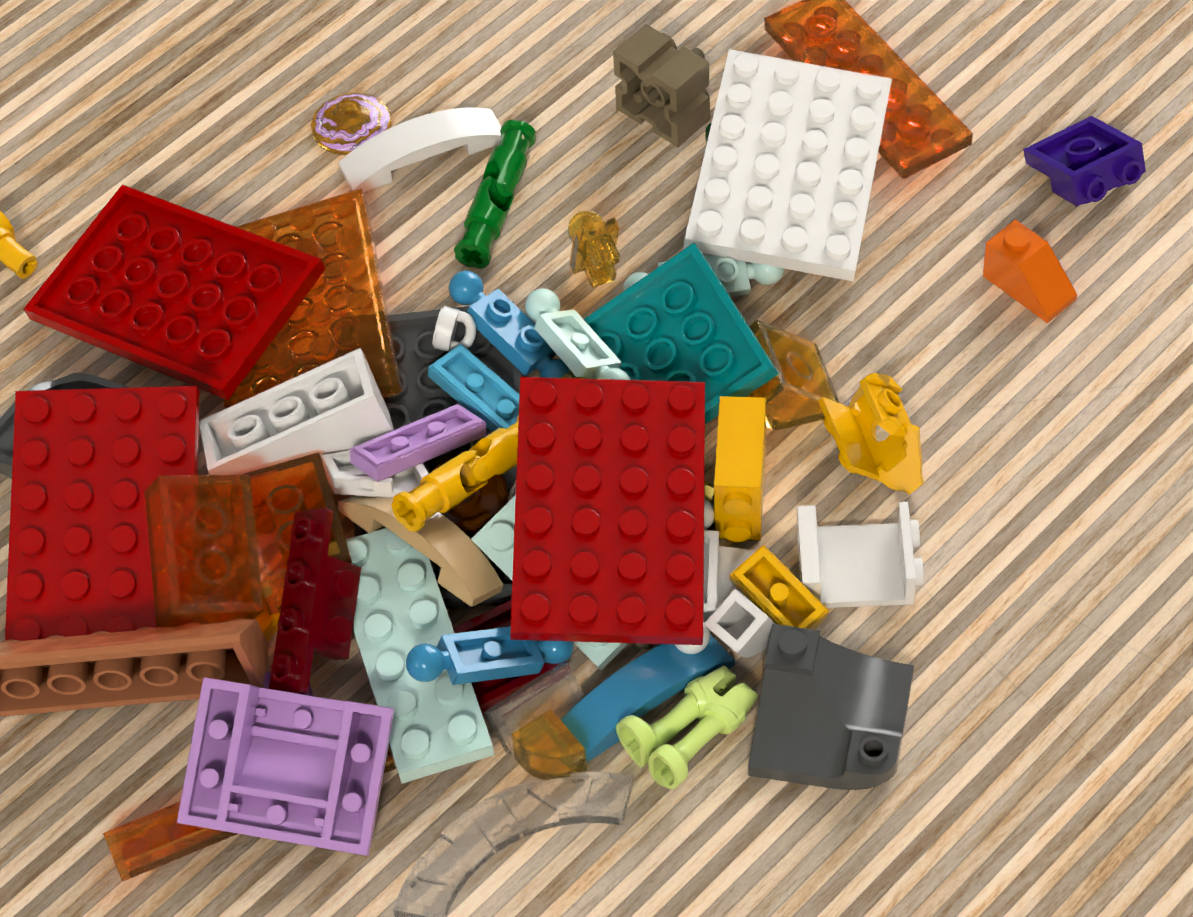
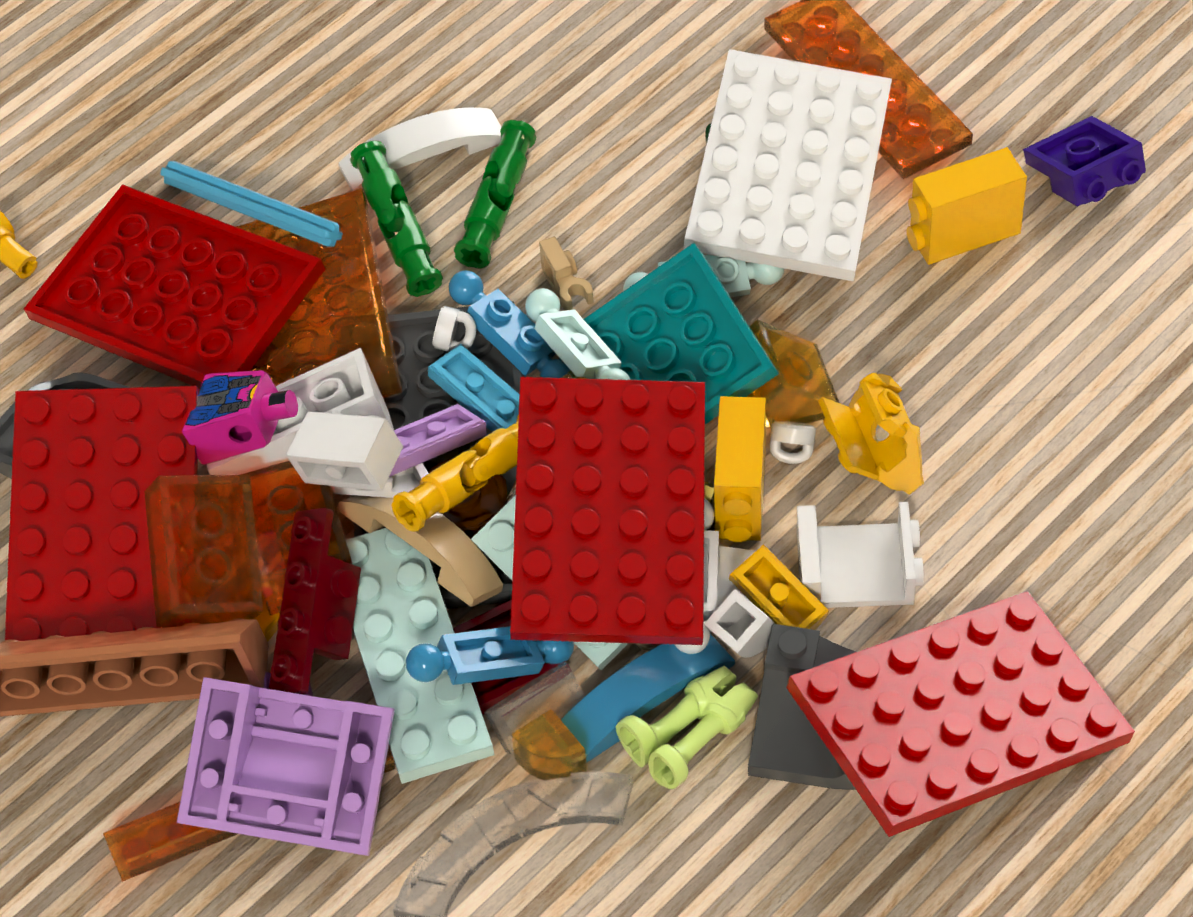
(236, 414): none -> dark pink torso
(252, 204): none -> medium azure axle
(345, 450): none -> white brick
(349, 122): dish -> none
(394, 215): none -> green piece
(559, 270): none -> tan plate
(594, 247): clear yellow hips -> none
(662, 84): dark tan brick -> none
(794, 434): none -> white tile
(958, 712): none -> plate
(966, 206): none -> yellow brick
(1028, 271): orange slope -> none

